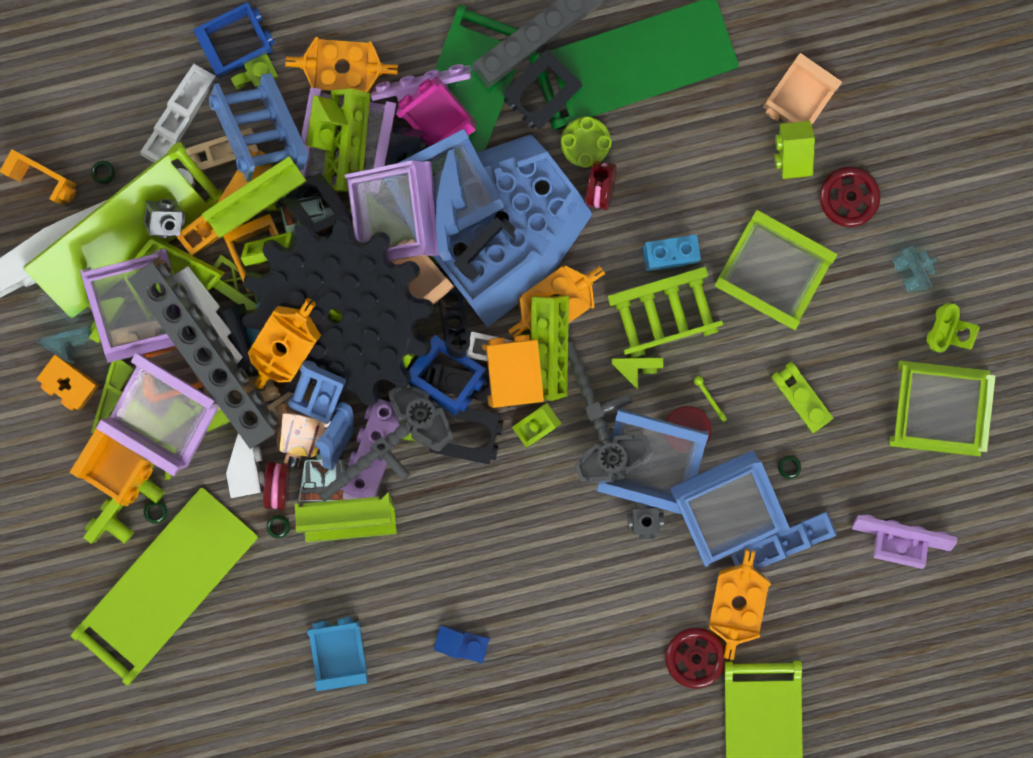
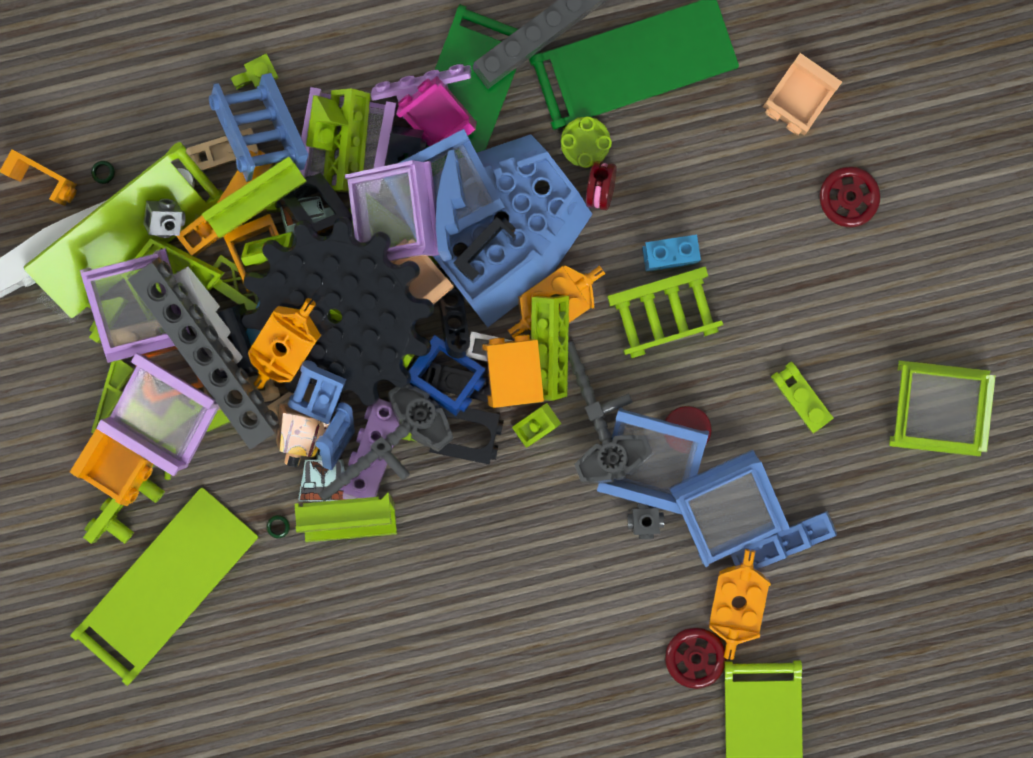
(59, 343): clear light blue slope -> none
(82, 385): light orange brick -> none
(149, 518): dark green piece -> none
(179, 113): white slope -> none
(203, 32): blue window -> none
(244, 470): white slope -> none
(276, 486): dark red head -> none
(321, 61): light orange plate -> none
(338, 654): dark azure panel -> none
(461, 644): blue slope -> none
(514, 92): black panel -> none
(629, 367): lime slope -> none
(698, 381): lime hinge -> none
(775, 269): clear piece -> none
(795, 149): lime brick -> none
(798, 468): dark green piece -> none
(901, 542): lavender bracket -> none
(910, 259): clear light blue hips -> none
(946, 329): lime bracket -> none

